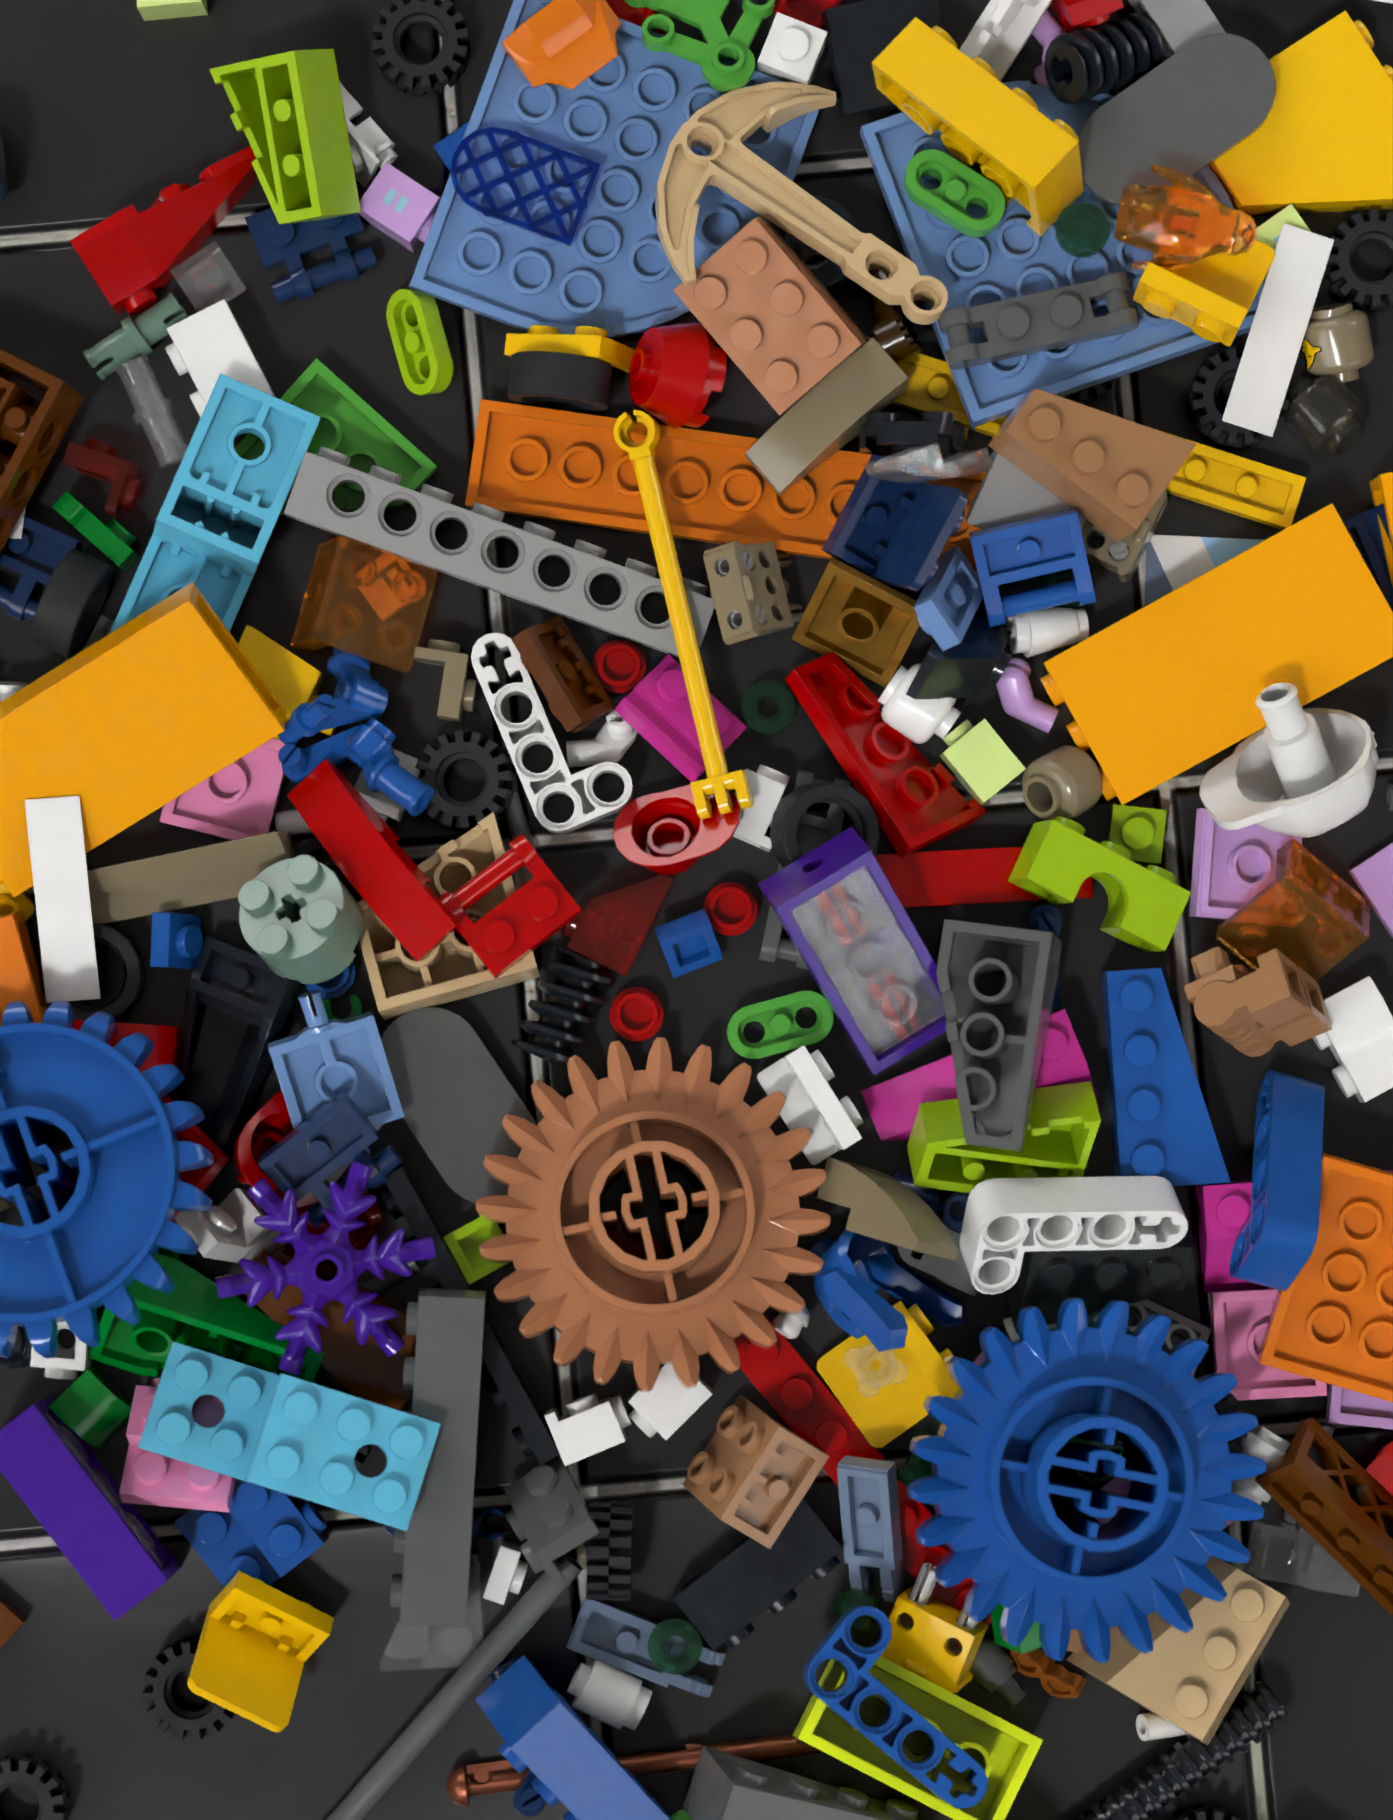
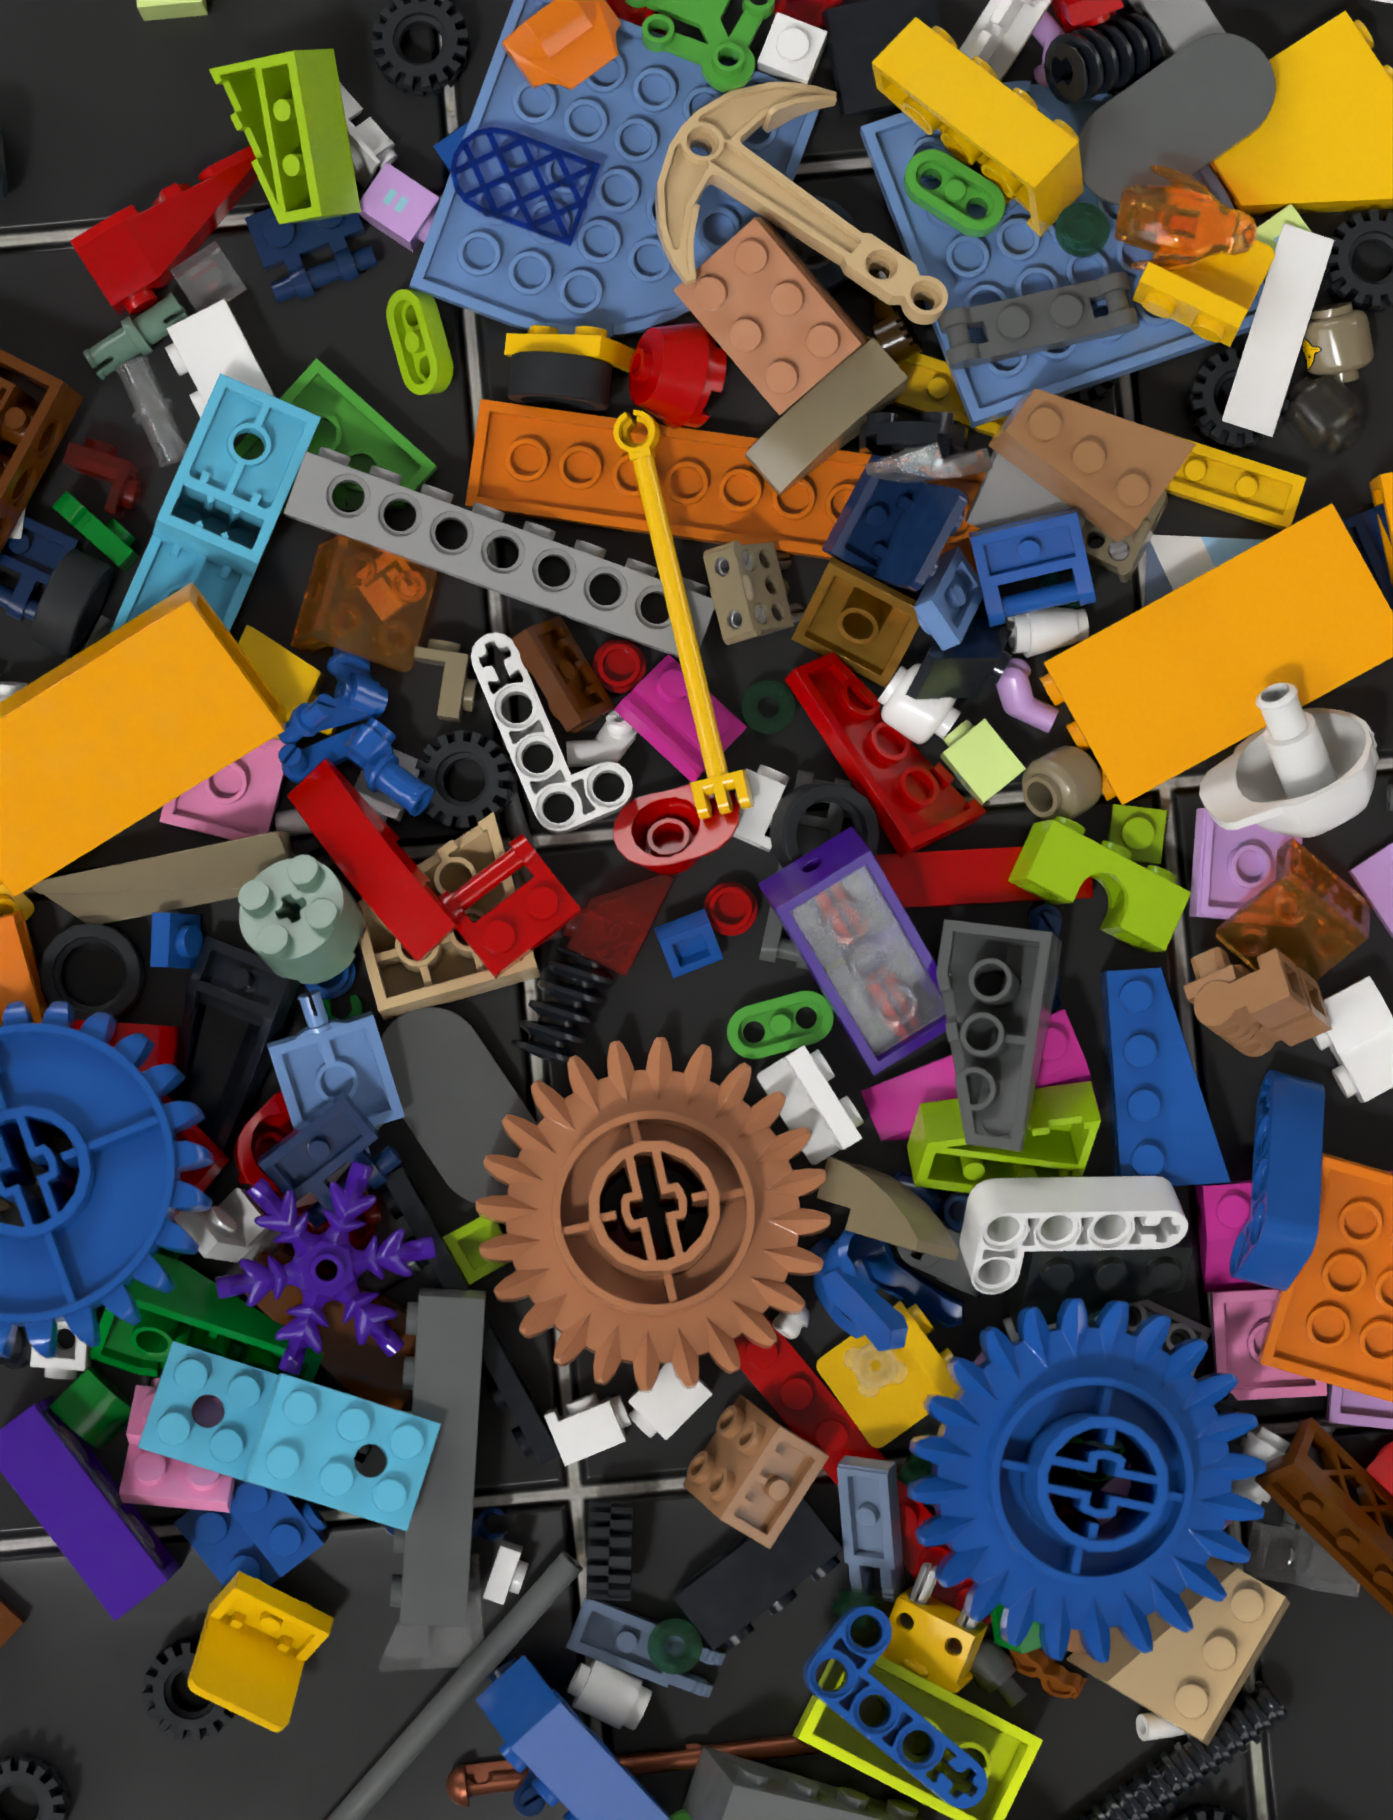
(62, 899): white sticker -> none
(549, 1515): dark grey bracket -> none
(636, 1014): red plate -> none

